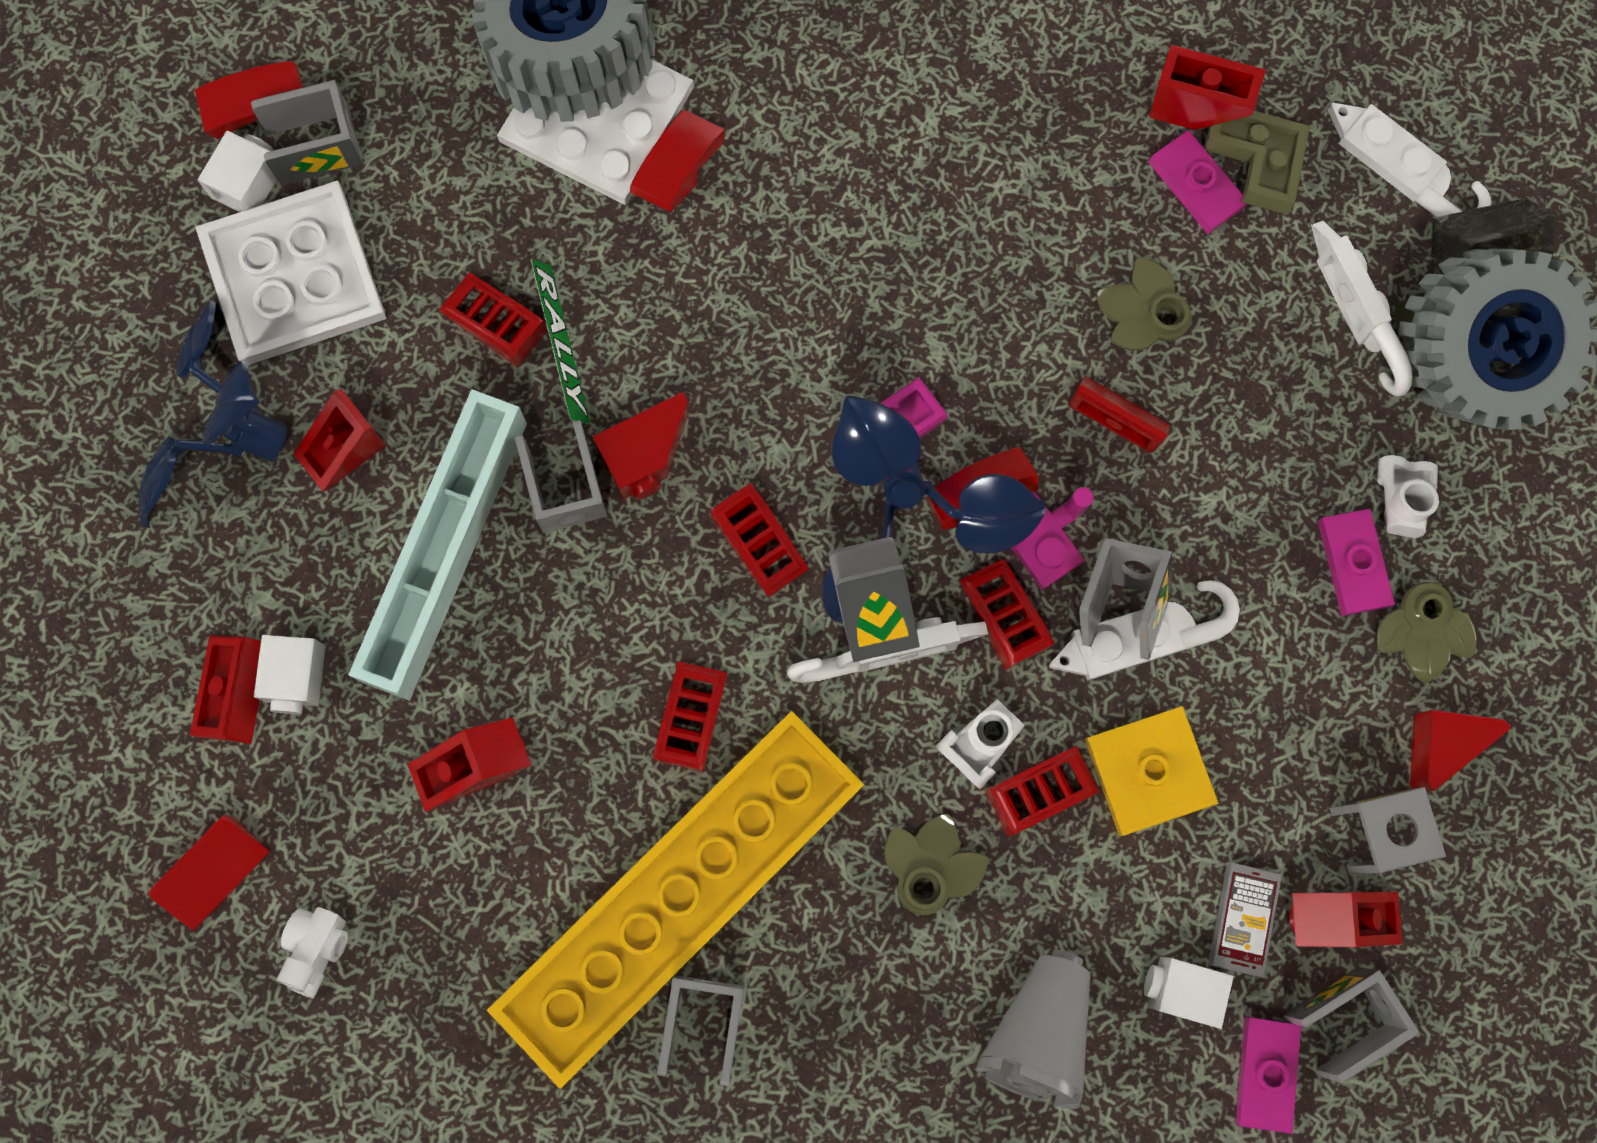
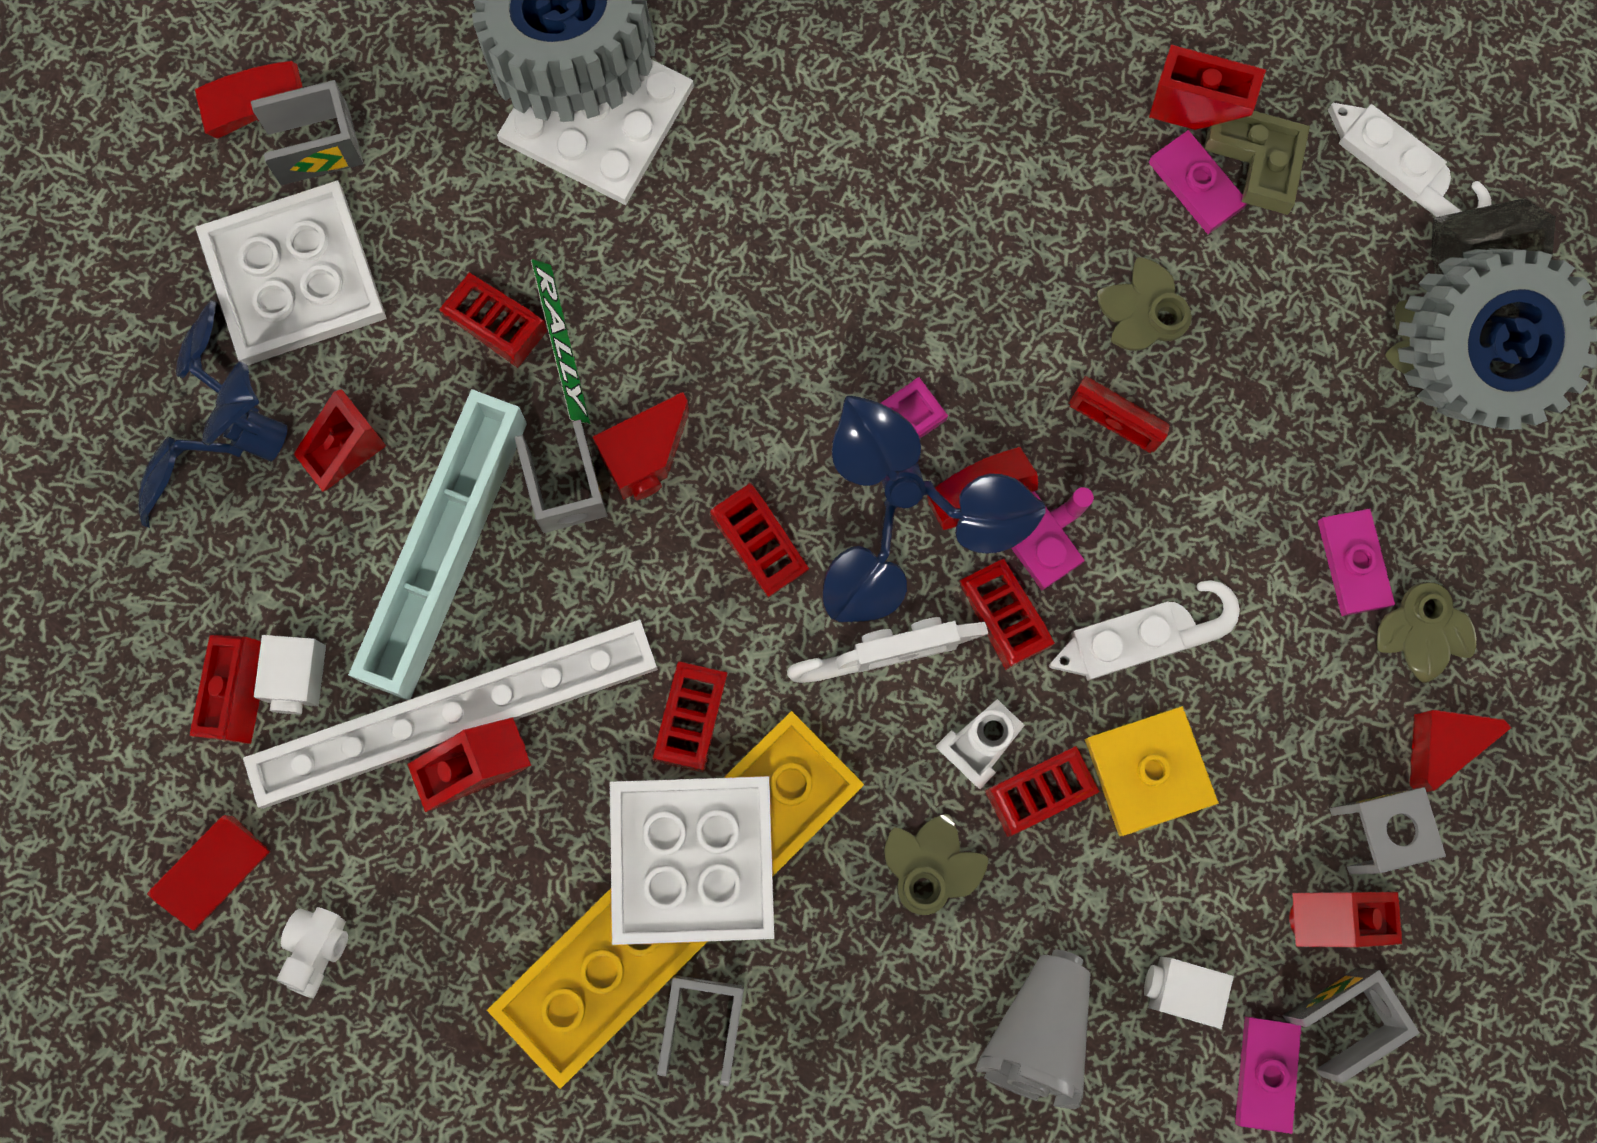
(238, 172): white brick -> none
(439, 715): none -> white plate
(674, 160): red slope -> none
(691, 860): none -> white plate
(873, 599): piece -> none
(1112, 570): light grey piece -> none
(1245, 919): tile -> none
(1361, 304): white plate -> none
(1408, 494): white plate -> none

